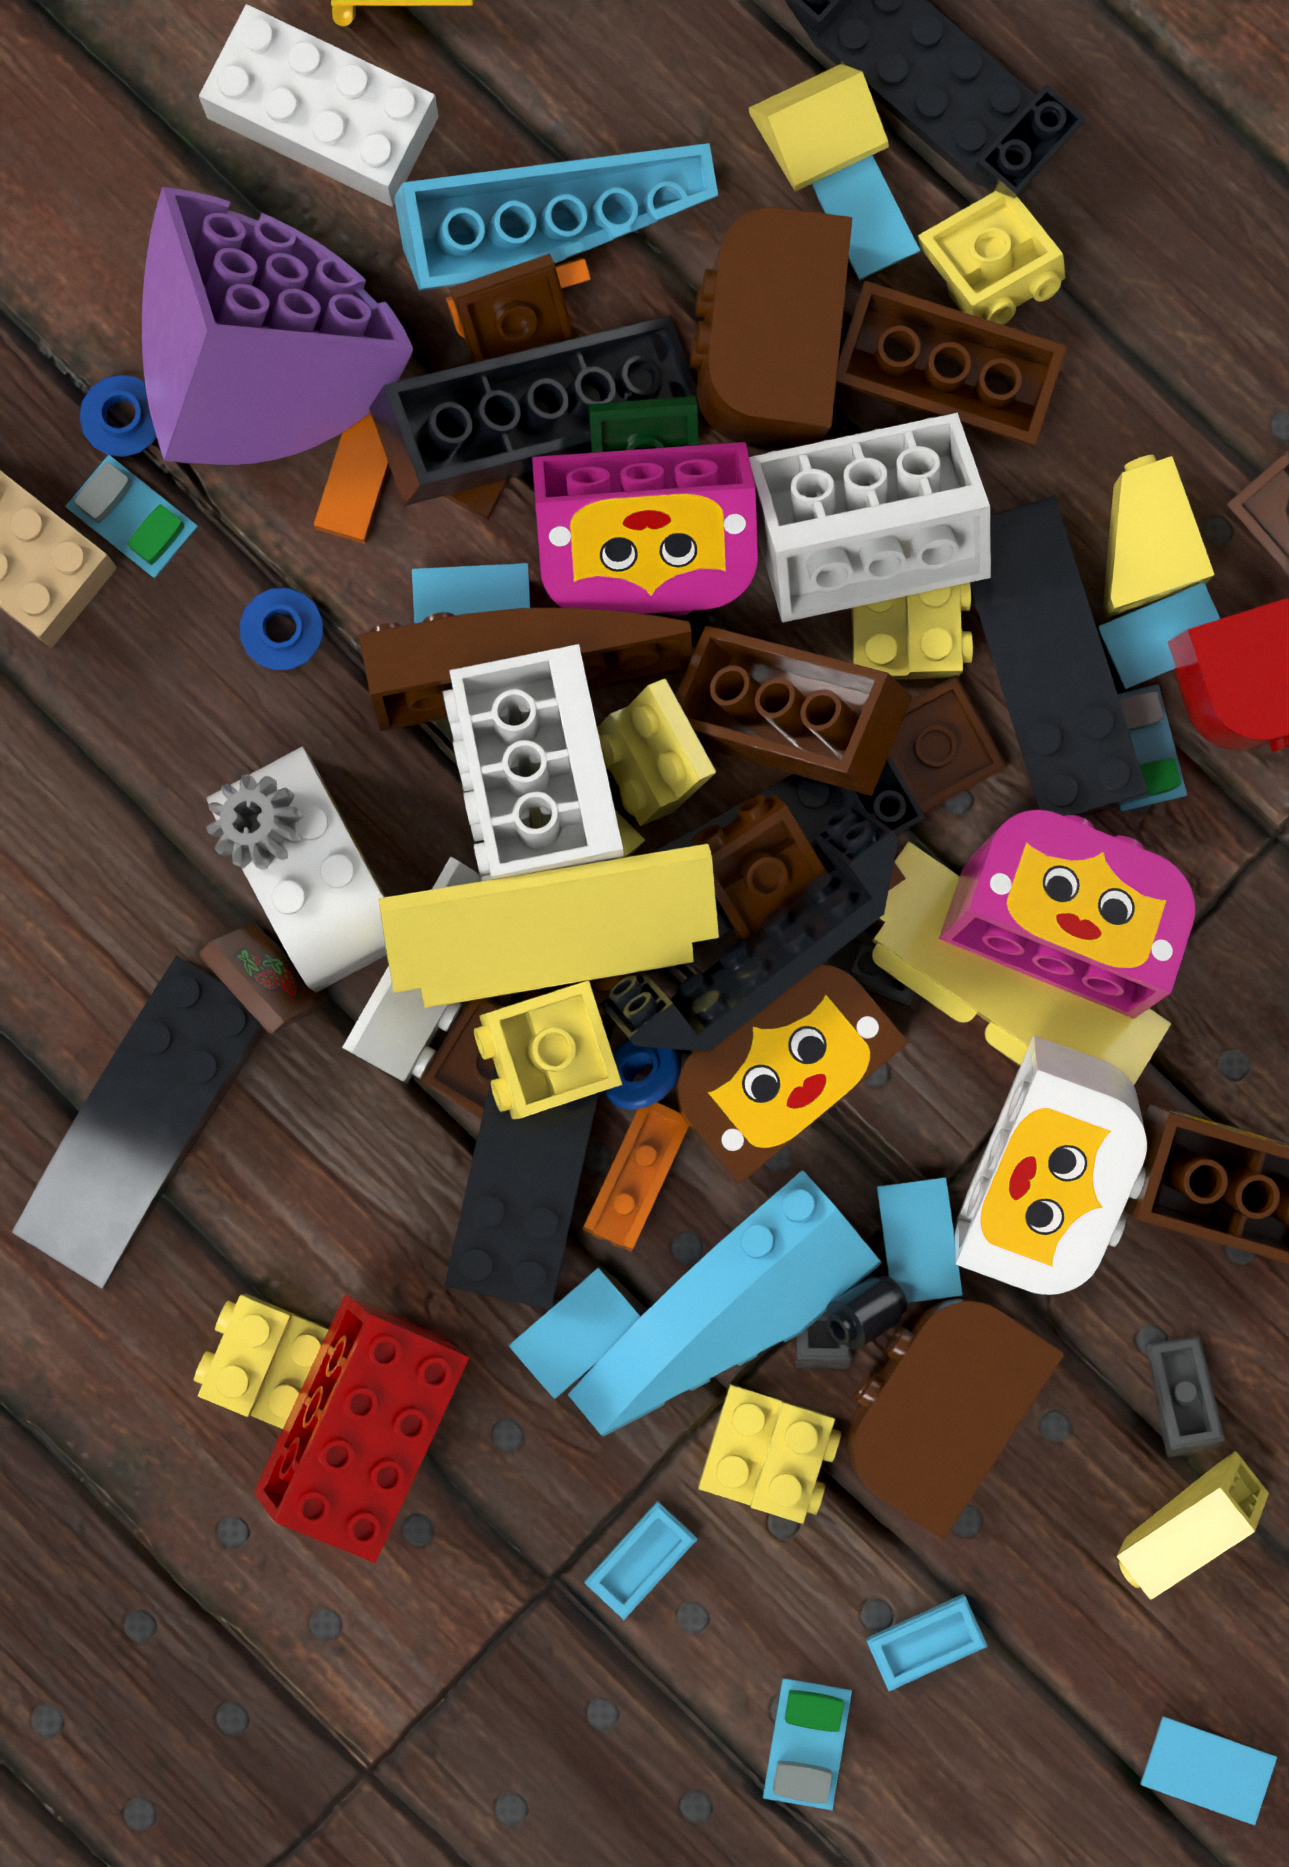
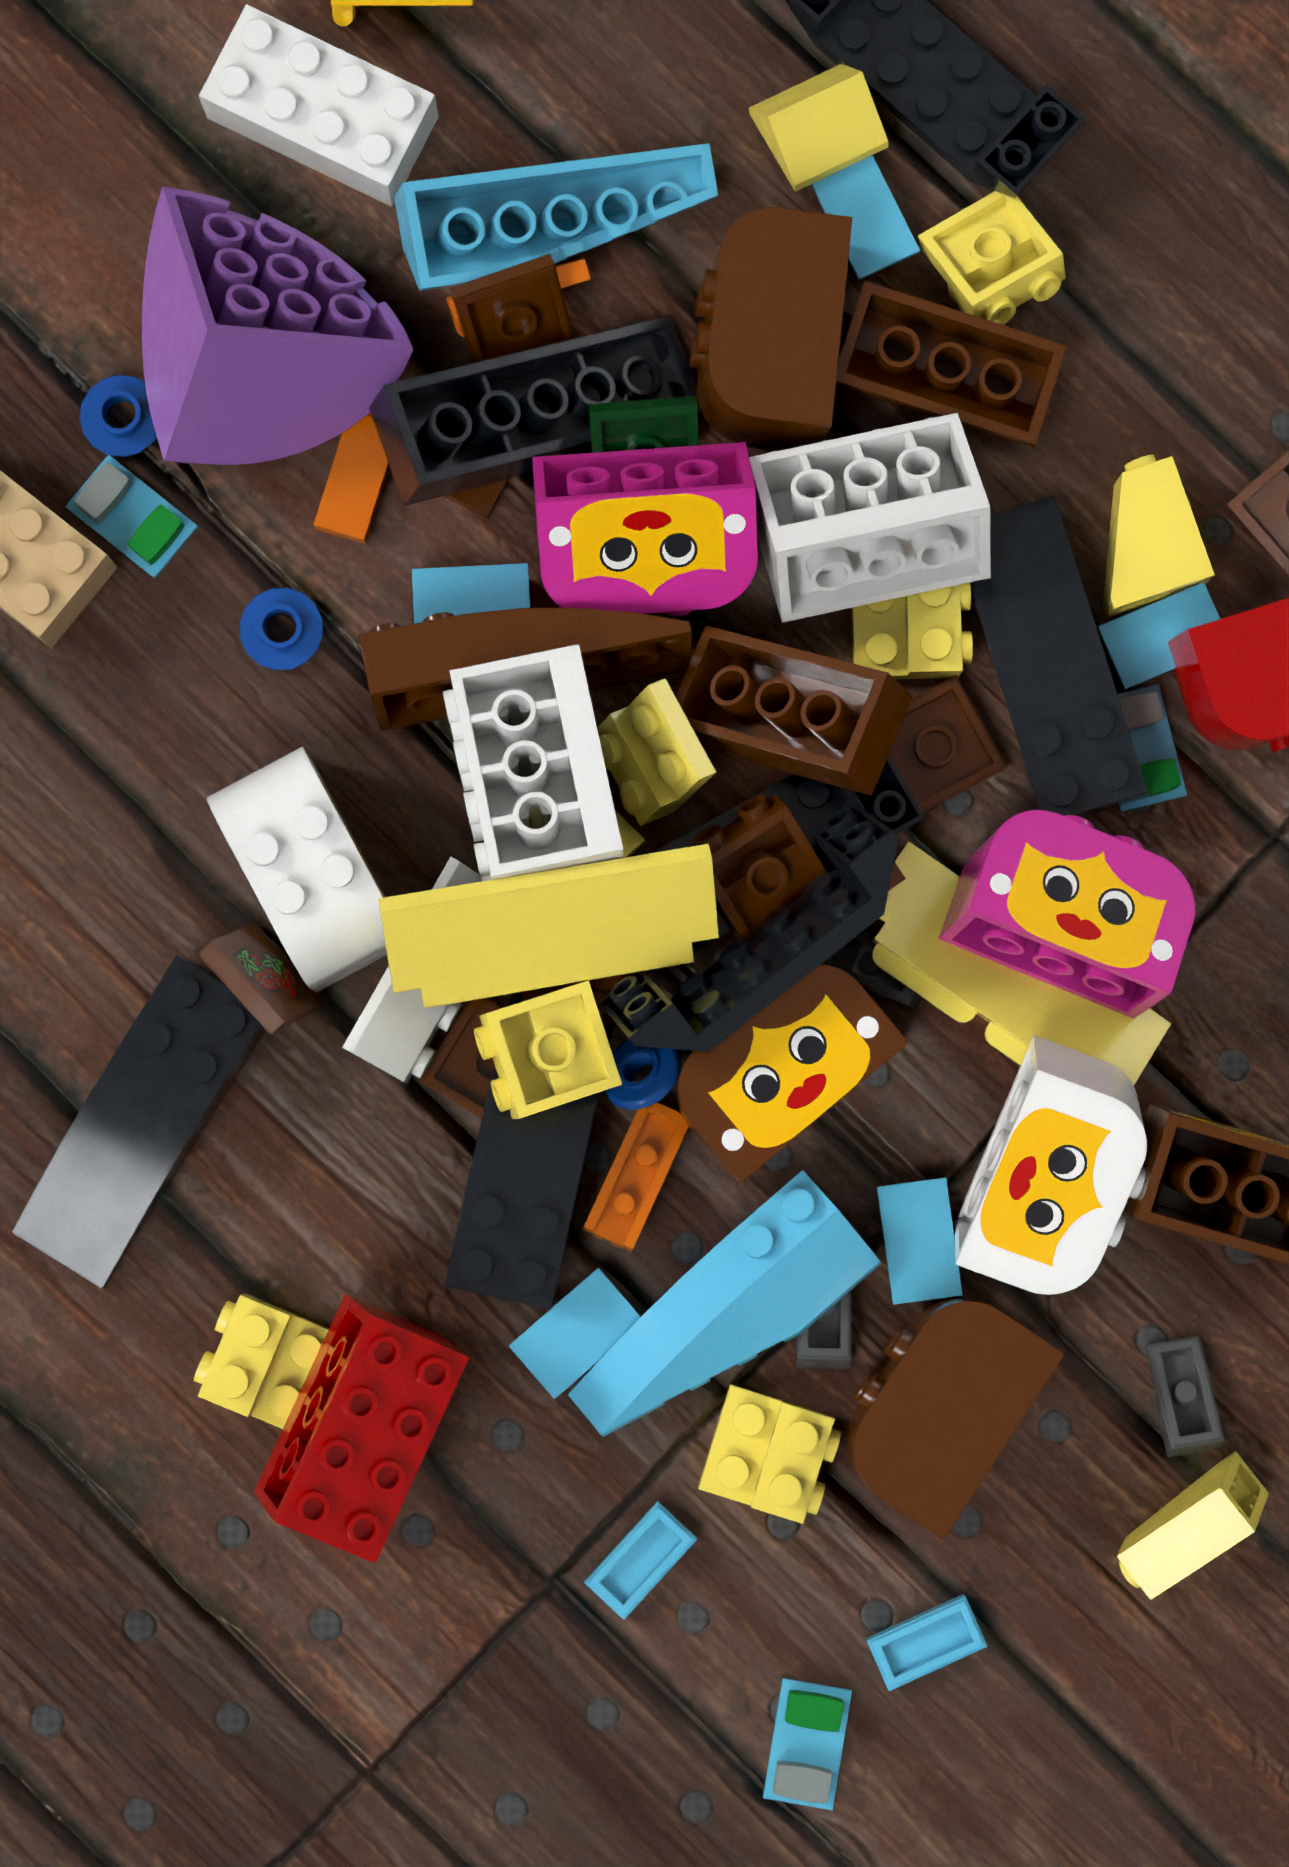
(236, 827): light grey gear -> none
(866, 1312): black brick -> none
(1208, 1770): medium azure piece -> none

